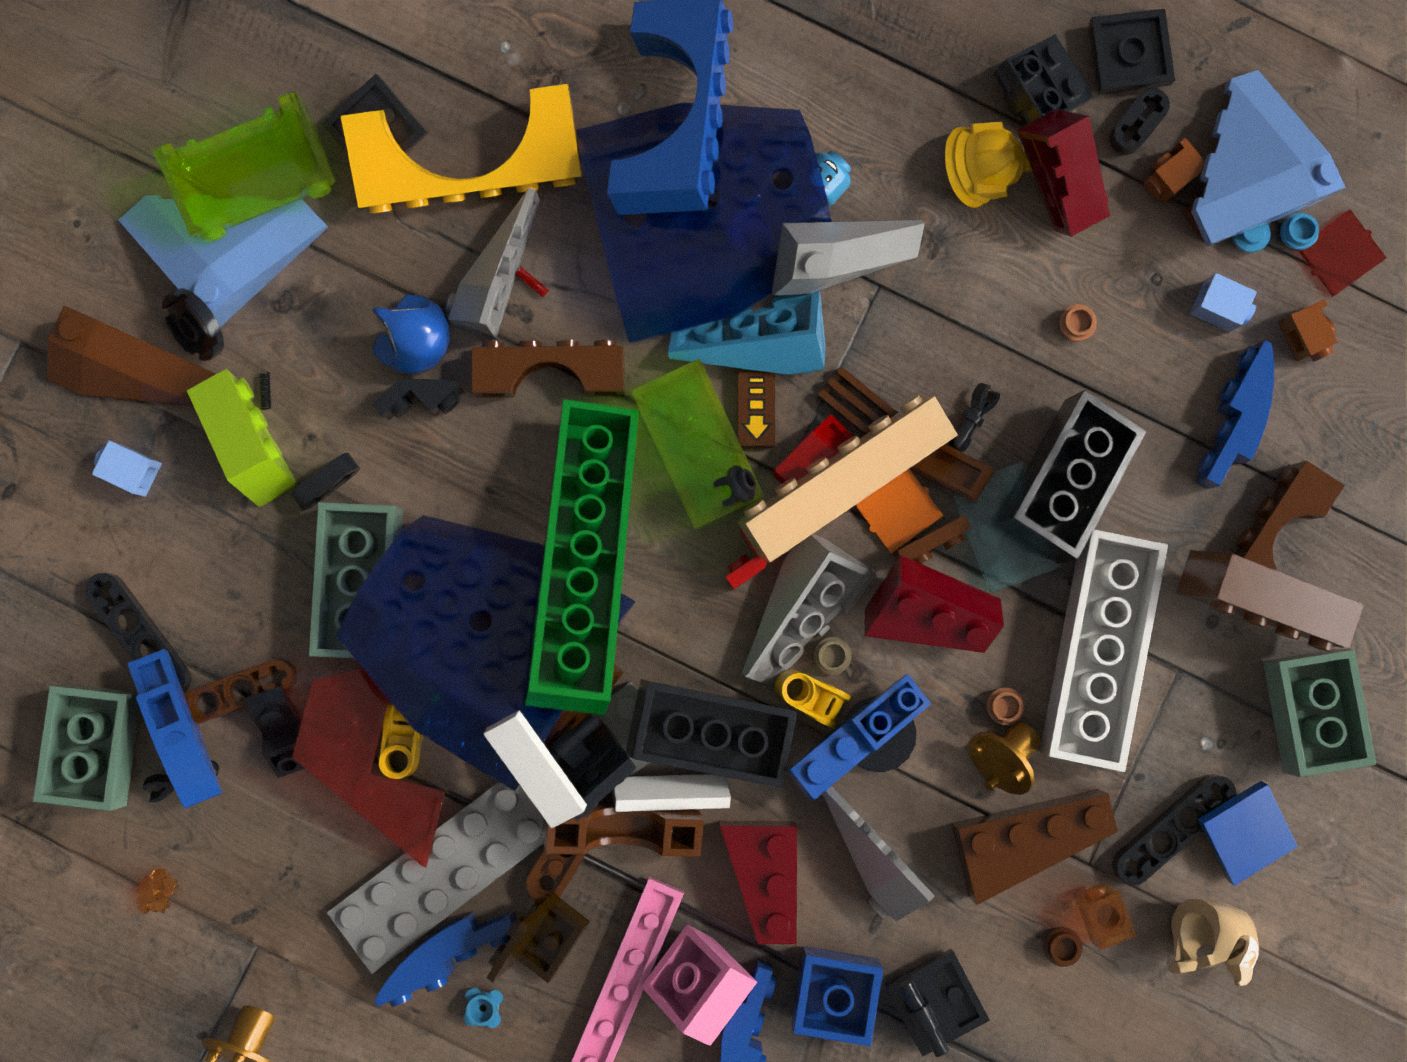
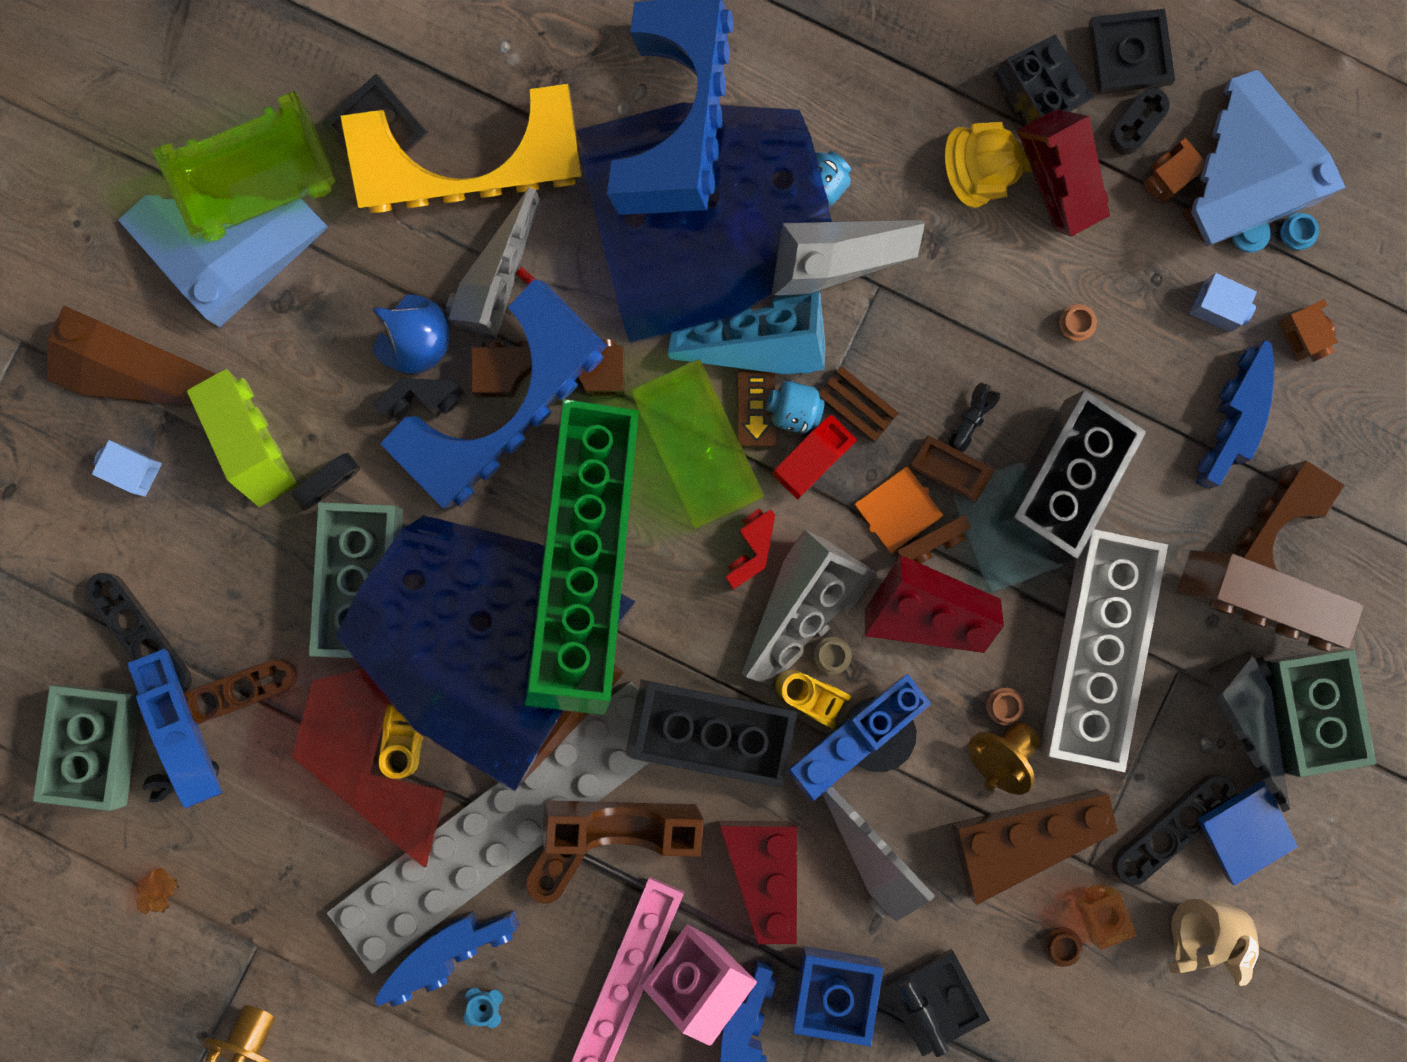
(193, 324): black tile -> none
(262, 383): black leg -> none
(279, 727): black slope -> none
(535, 769): white tile -> none
(540, 939): dark brown bracket -> none
(560, 352): none -> blue arch
(591, 760): black plate -> none
(671, 793): white tile -> none
(741, 485): black plate -> none
(795, 407): none -> dark azure head
(847, 477): tan brick -> none
(1249, 707): none -> black slope
(1342, 253): clear red piece -> none

